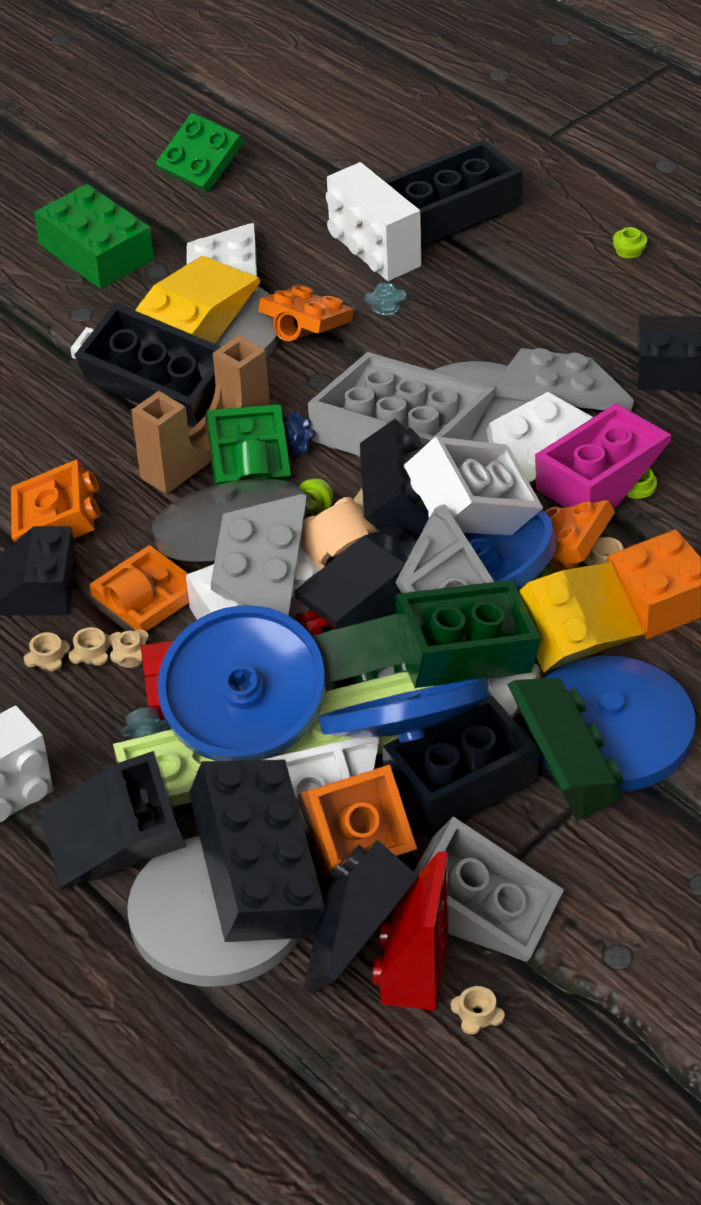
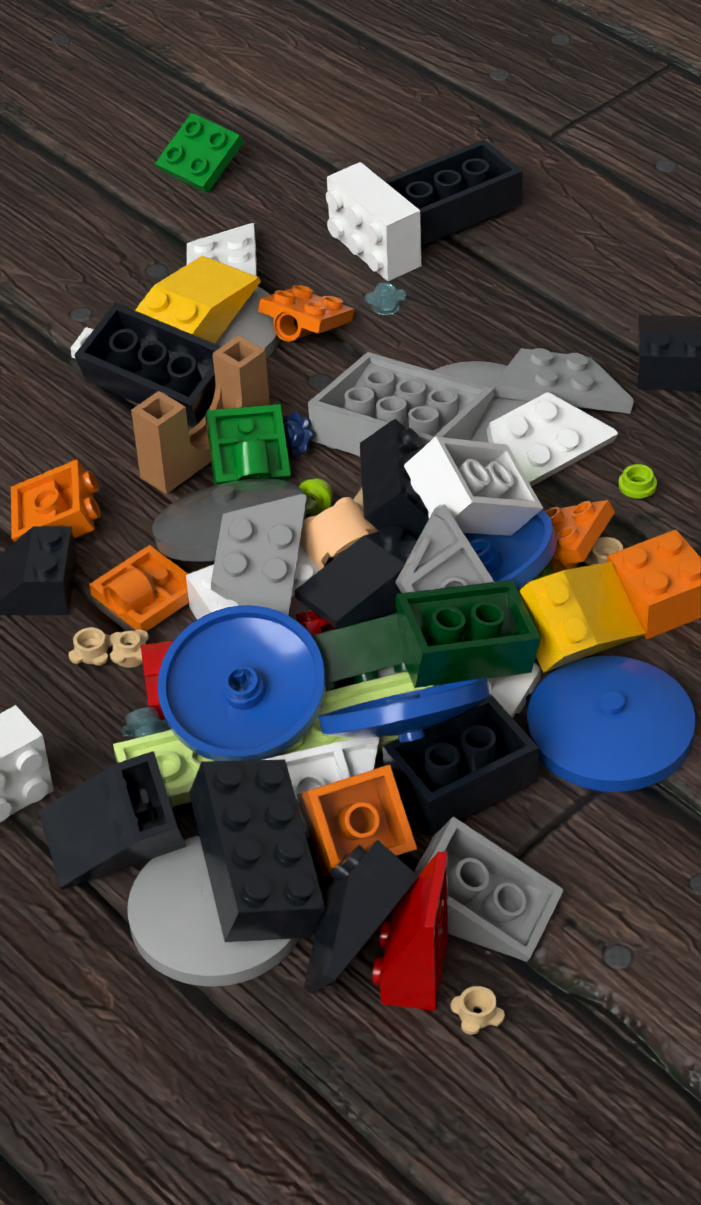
(46, 651): tan plate -> none
(94, 236): green brick -> none
(568, 744): dark green slope -> none
(599, 458): dark pink slope -> none
(629, 242): lime plate -> none

